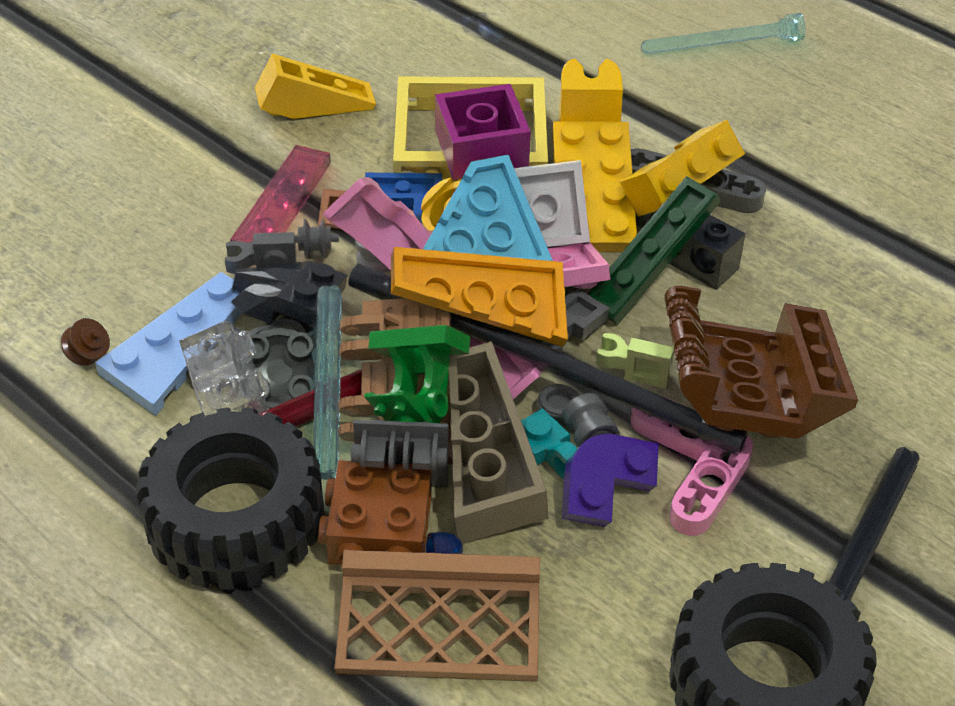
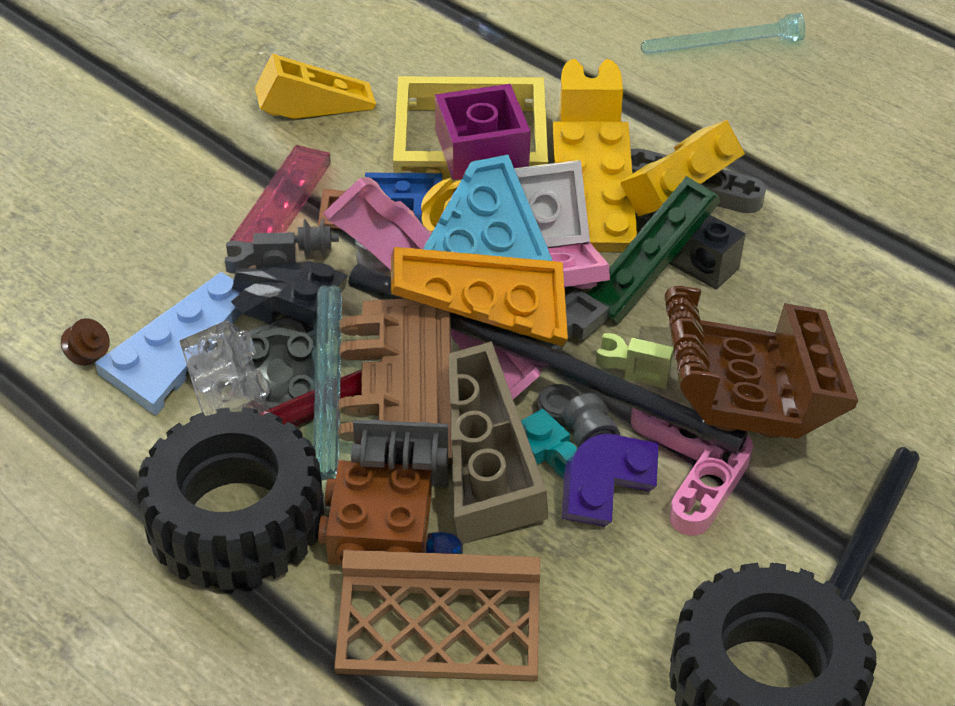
(416, 353): green tile -> none

